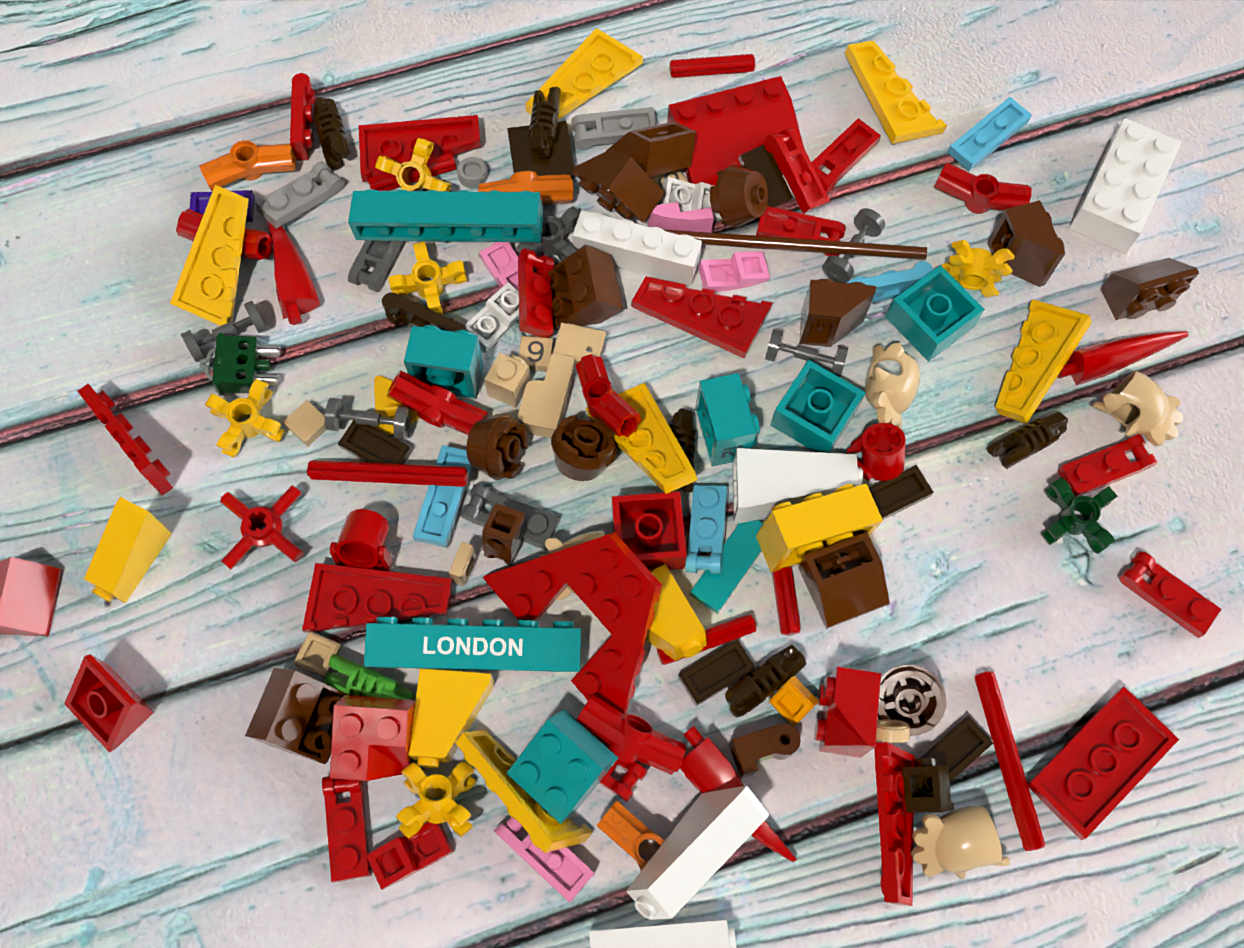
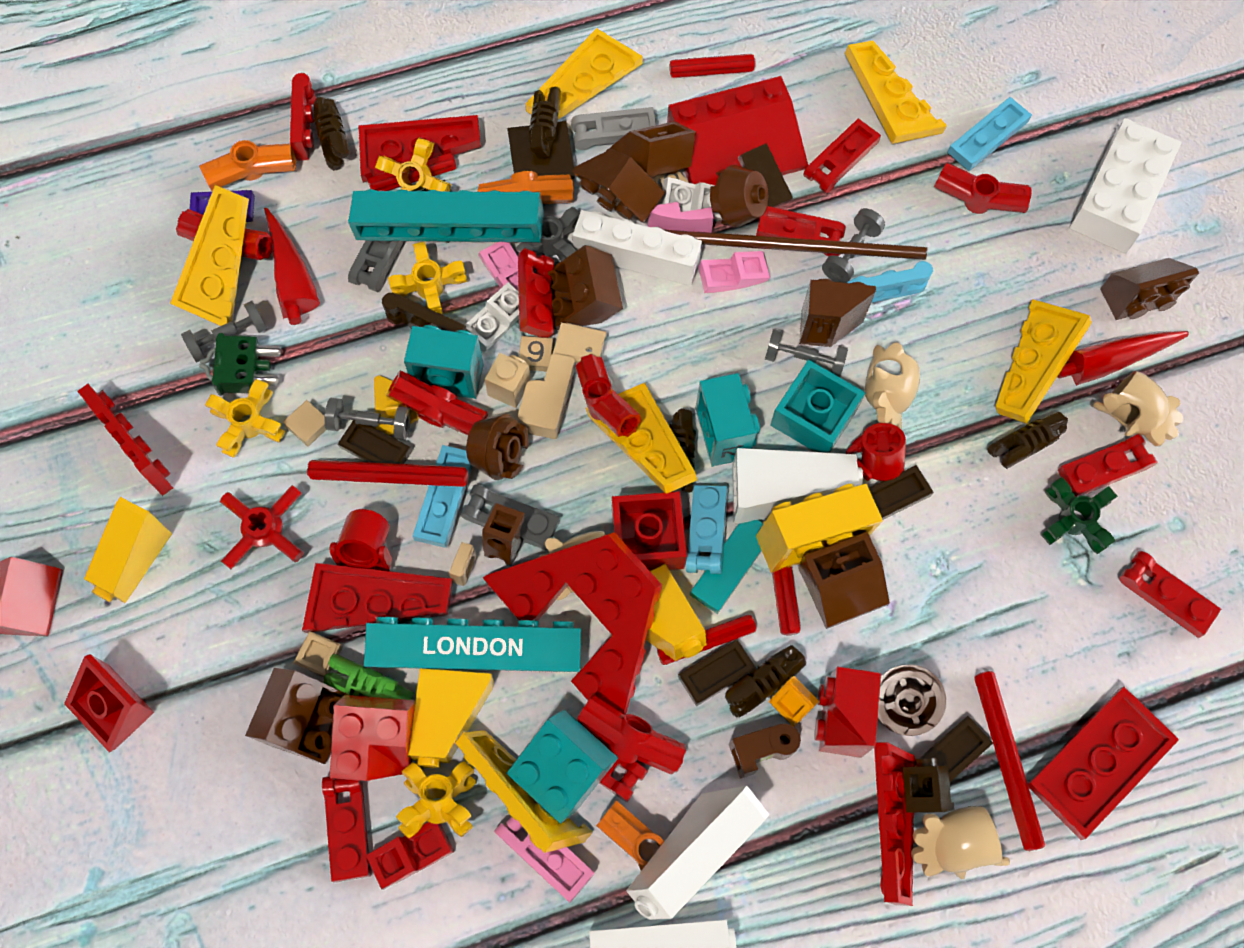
(299, 195): light grey plate -> none
(472, 172): light grey tile -> none
(583, 448): reddish brown cone -> none
(712, 317): red wing -> none
(712, 771): red piece -> none
(797, 169): red plate -> none
(892, 731): tan tile -> none
(934, 313): teal brick -> none
(978, 268): yellow pin -> none
(1032, 240): reddish brown slope -> none

